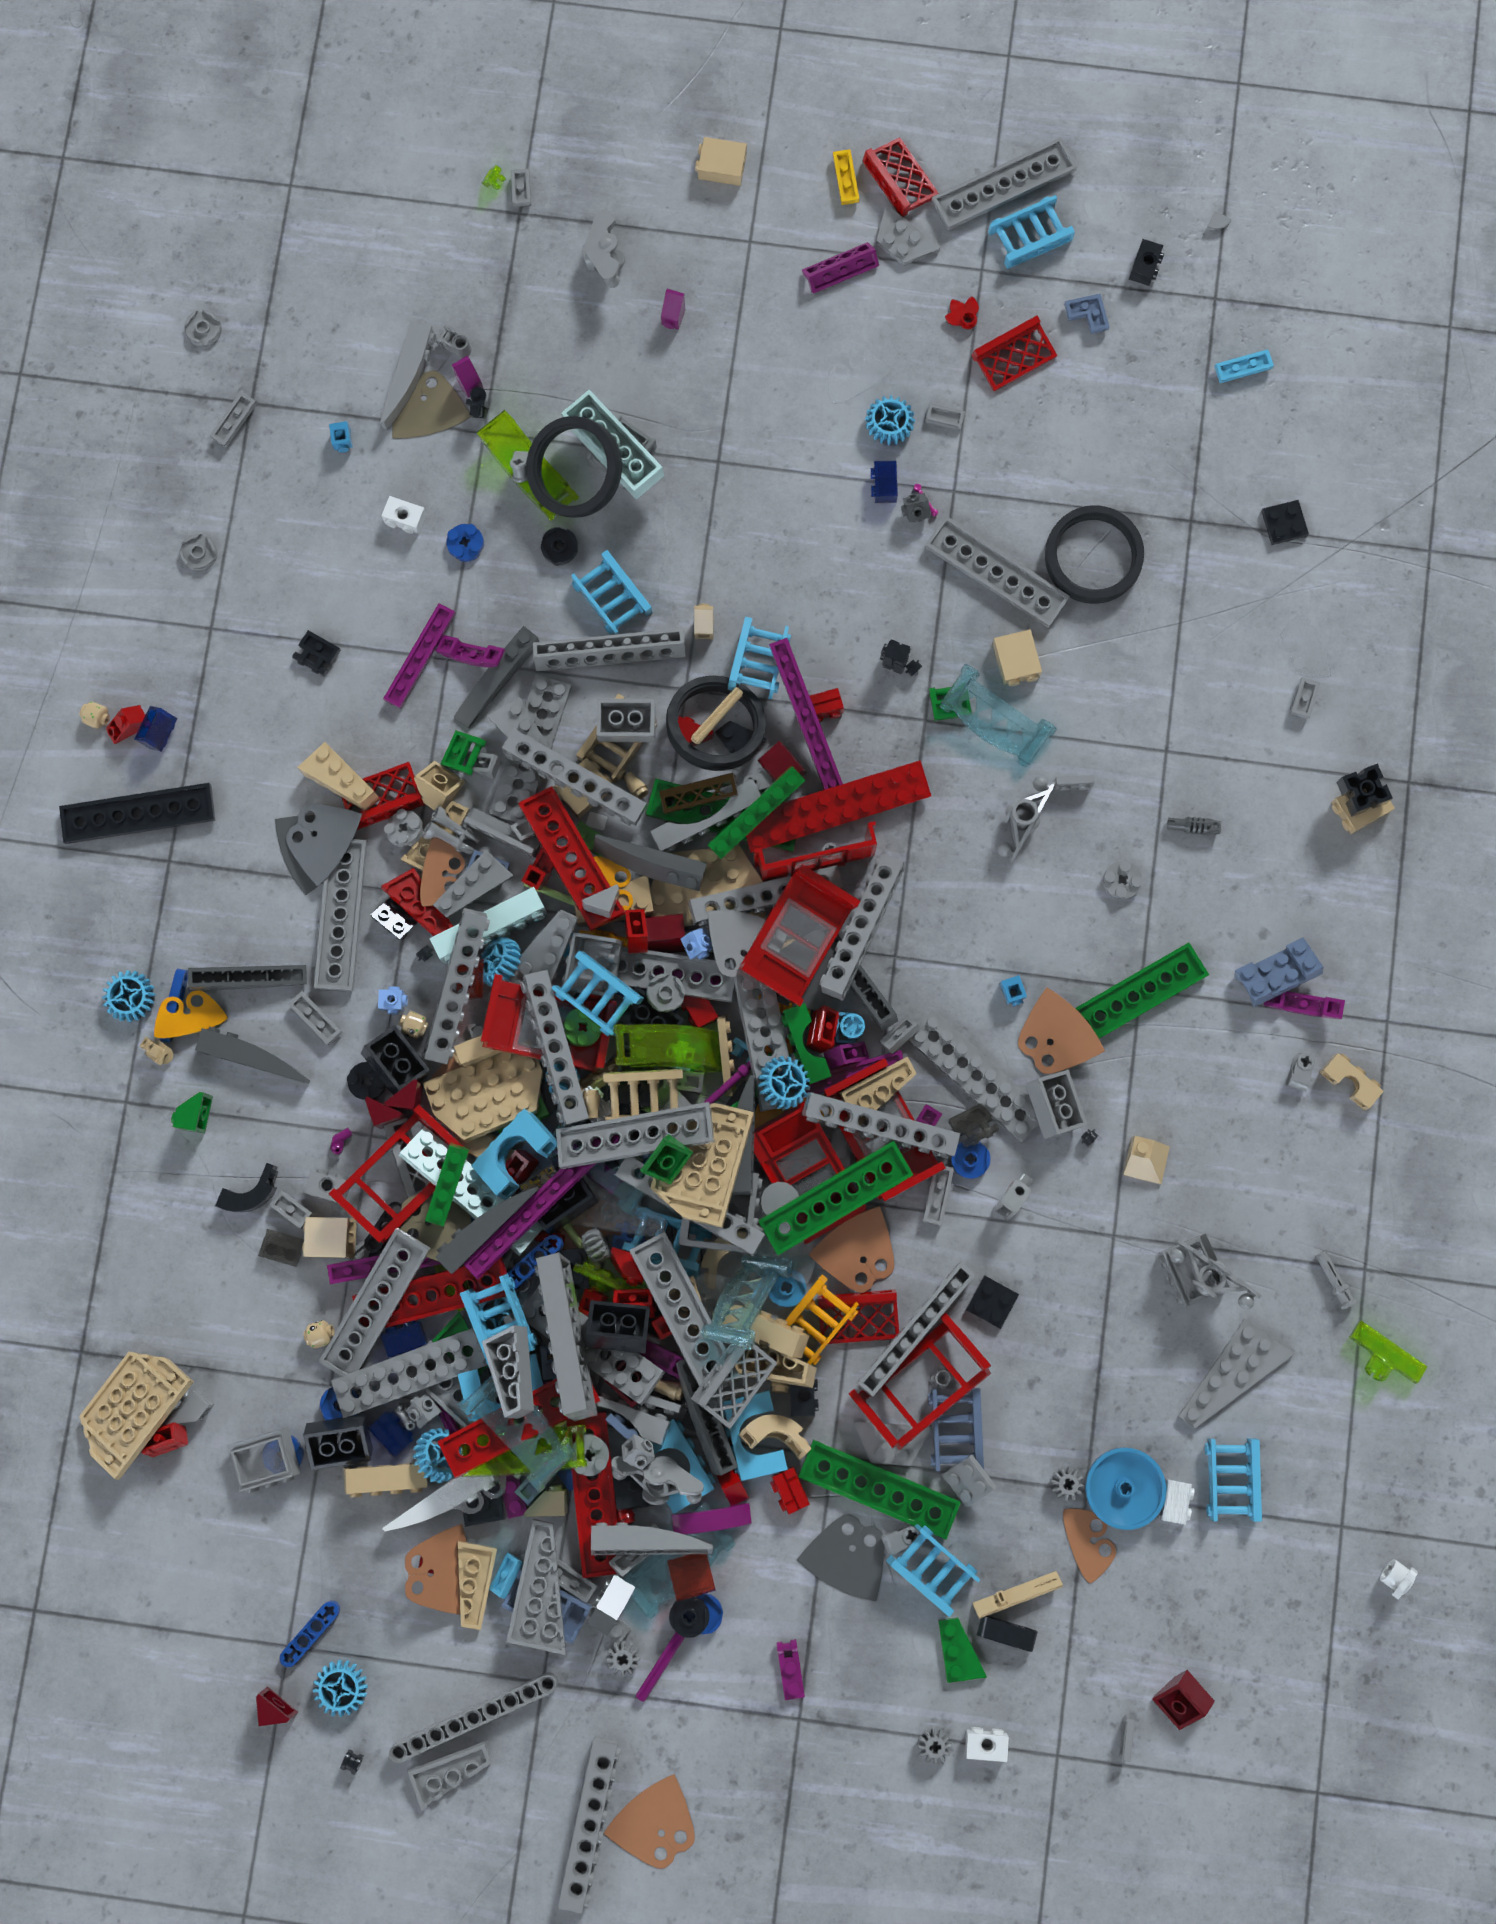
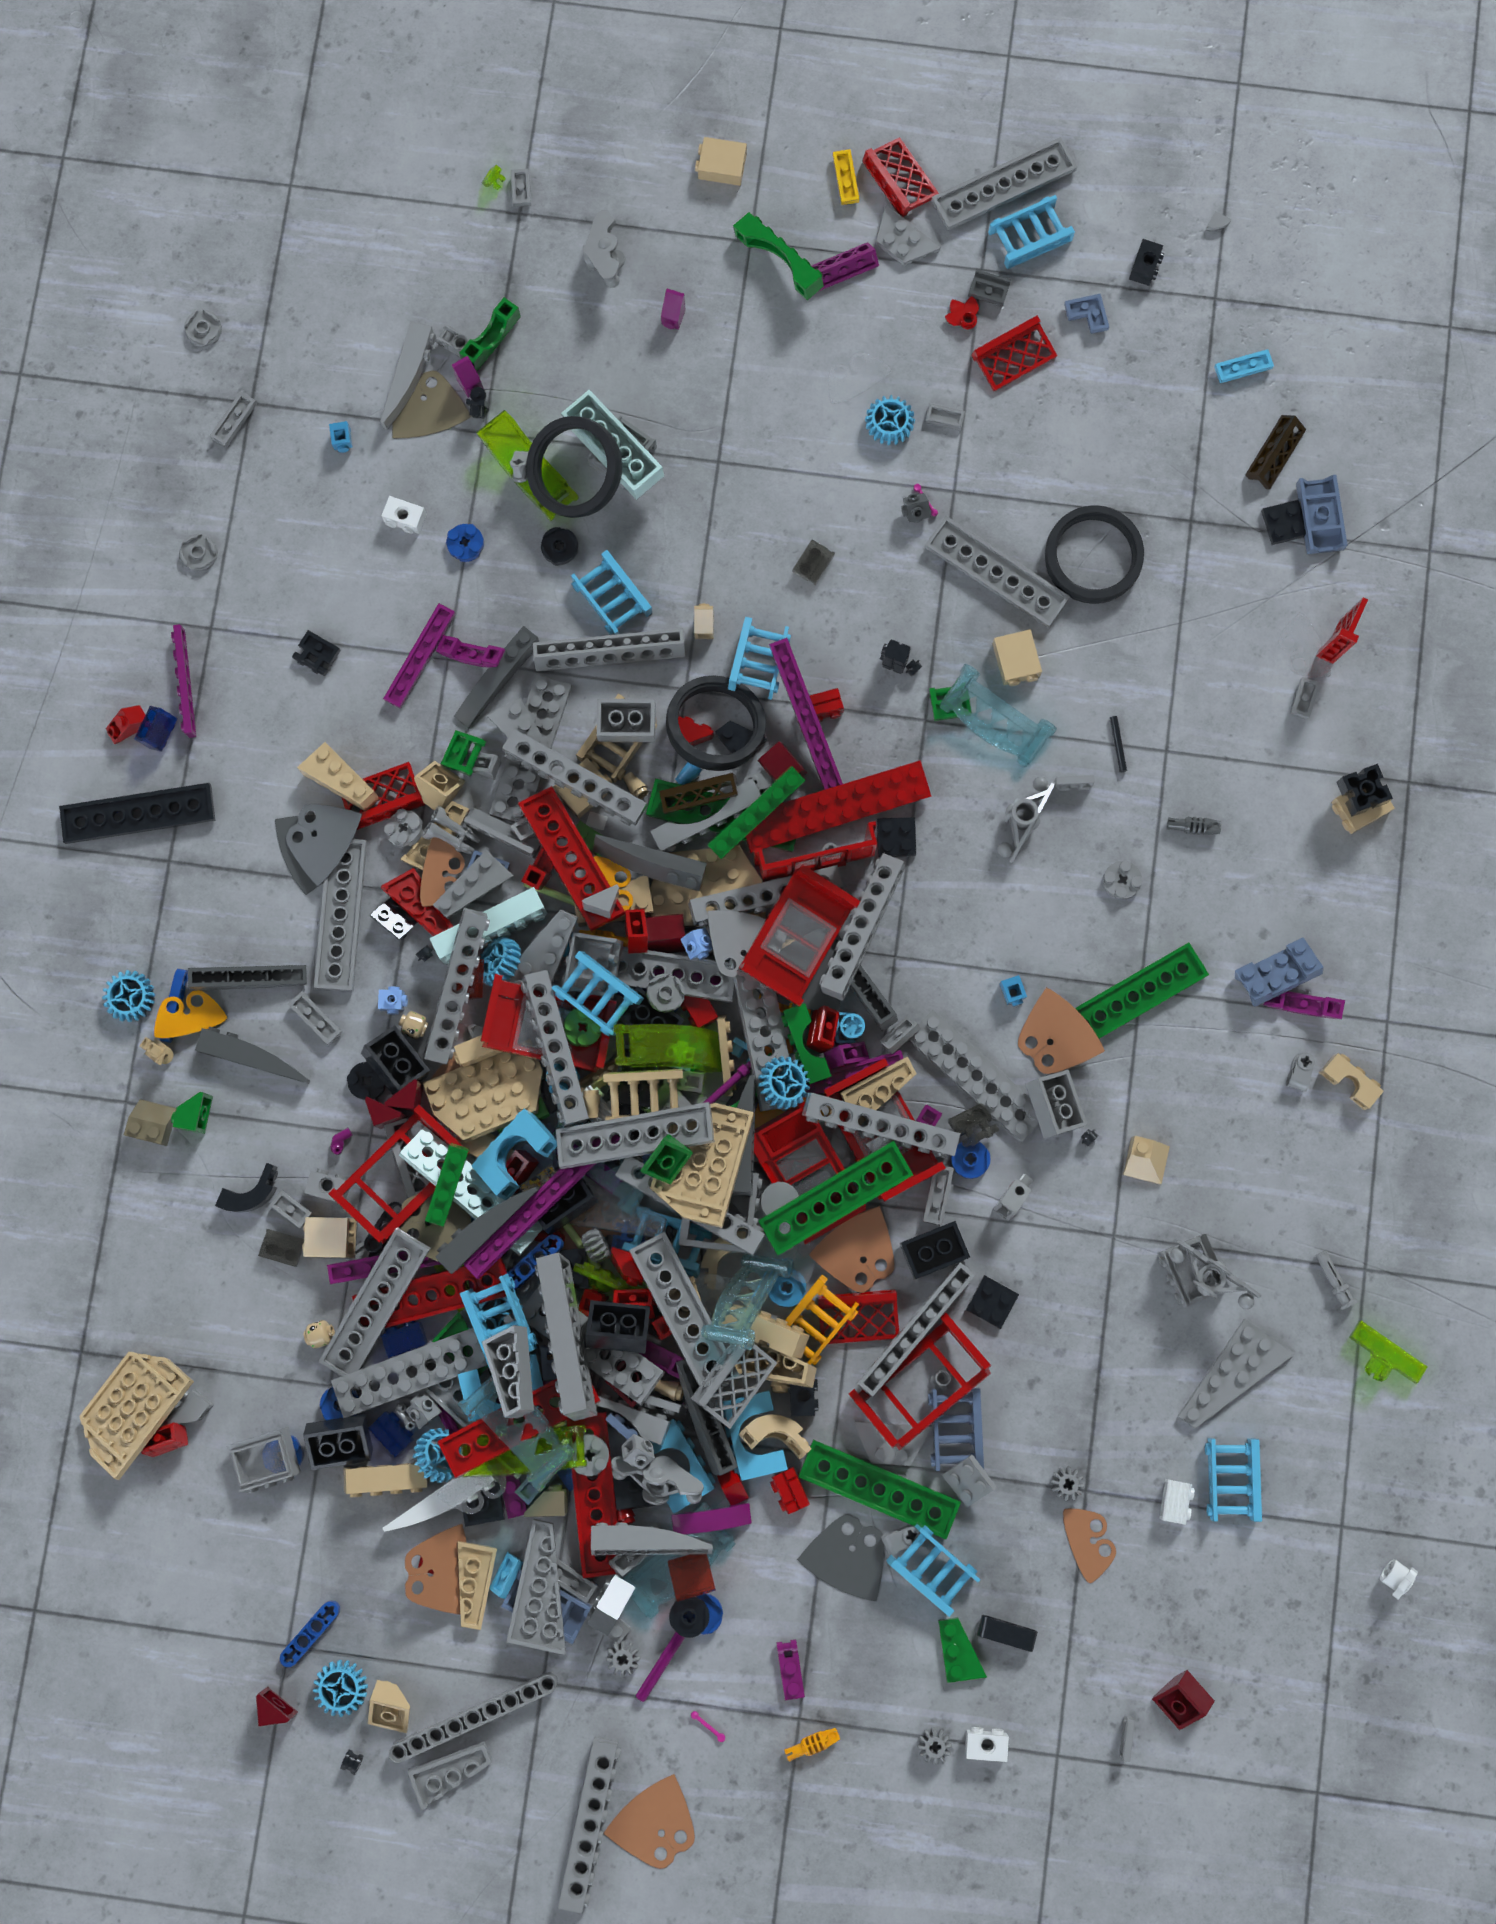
(94, 715): tan head -> none
(150, 1122): none -> dark tan slope
(183, 674): none -> magenta plate
(388, 1707): none -> tan slope
(501, 322): none -> green arch
(688, 774): none -> dark azure cone
(717, 715): tan axle -> none
(720, 1736): none -> dark pink hinge
(756, 235): none -> green arch
(813, 562): none -> clear smoke plate
(813, 1744): none -> light orange hinge
(885, 482): clear blue brick -> none
(896, 836): none -> black plate
(934, 1250): none -> black brick
(989, 287): none -> dark grey plate
(1017, 1594): tan piece -> none
(1118, 744): none -> black bar
(1125, 1488): dark azure dish -> none
(1275, 447): none -> dark brown fence
(1322, 515): none -> sand blue piece
(1343, 636): none -> red fence

